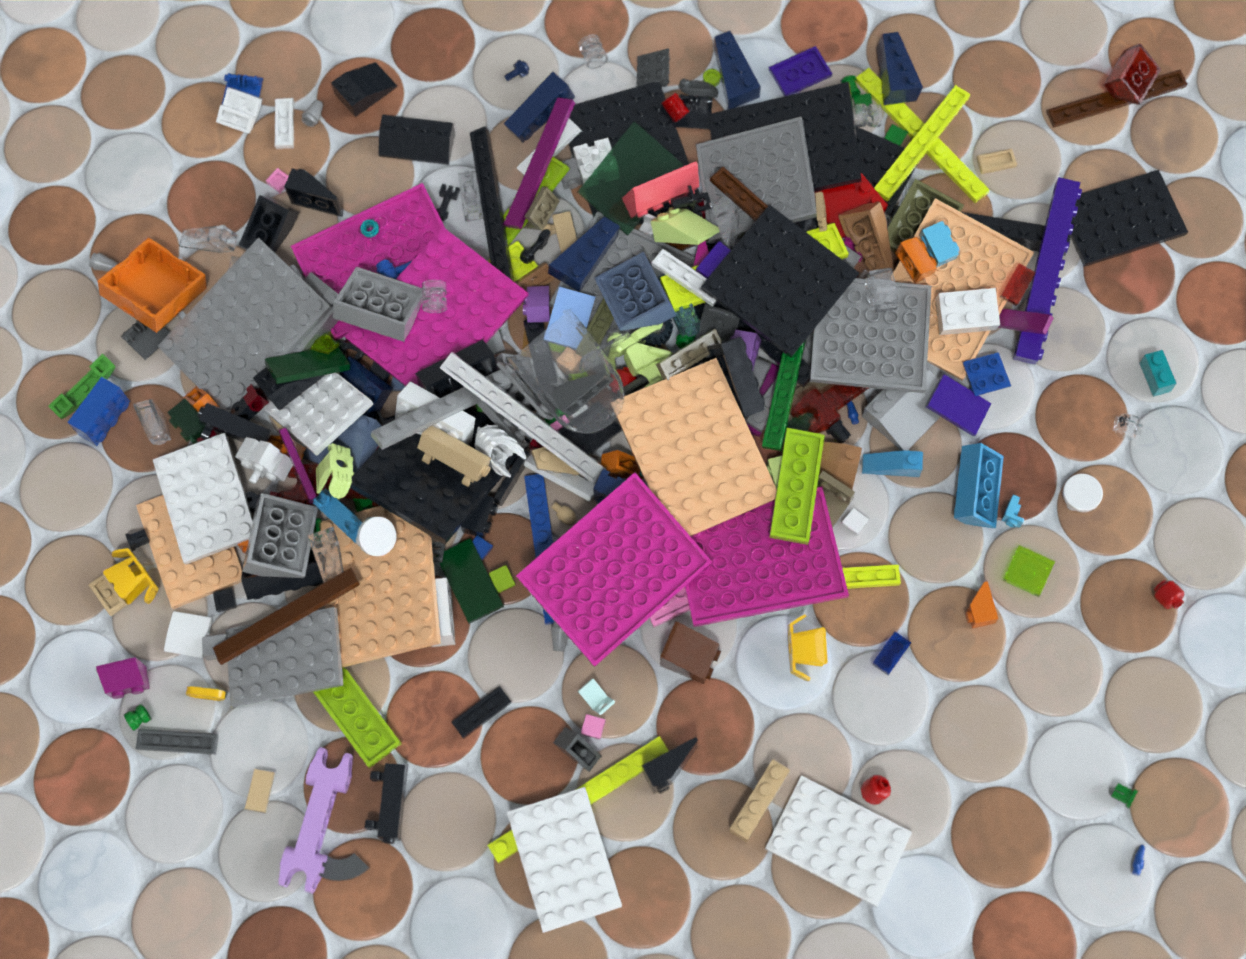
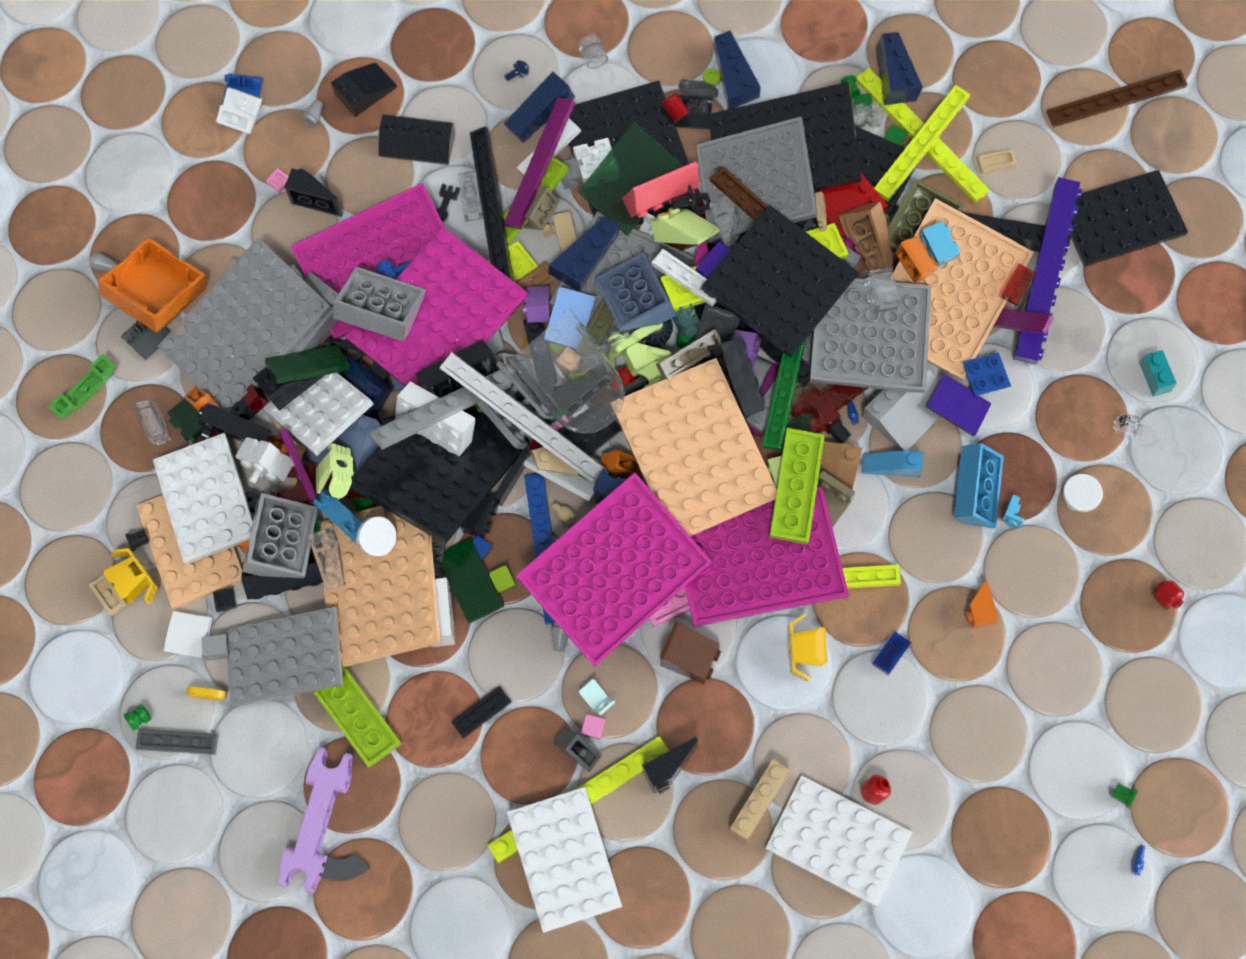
(99, 411): blue brick -> none
(123, 677): magenta slope -> none
(212, 239): clear slope -> none
(259, 791): tan tile -> none
(269, 222): black slope -> none
(284, 123): white tile -> none
(286, 616): reddish brown tile -> none
(324, 344): clear neon green slope -> none
(369, 223): teal plate -> none
(392, 802): black brick -> none
(434, 296): clear wheel -> none
(454, 454): tan brick -> none
(497, 446): white head -> none
(527, 256): black hinge -> none
(653, 68): dark grey hinge -> none
(800, 71): dark purple tile -> none
(855, 521): white tile -> none
(967, 311): white brick -> none
(1028, 571): clear neon green tile -> none
(1132, 75): clear red slope -> none

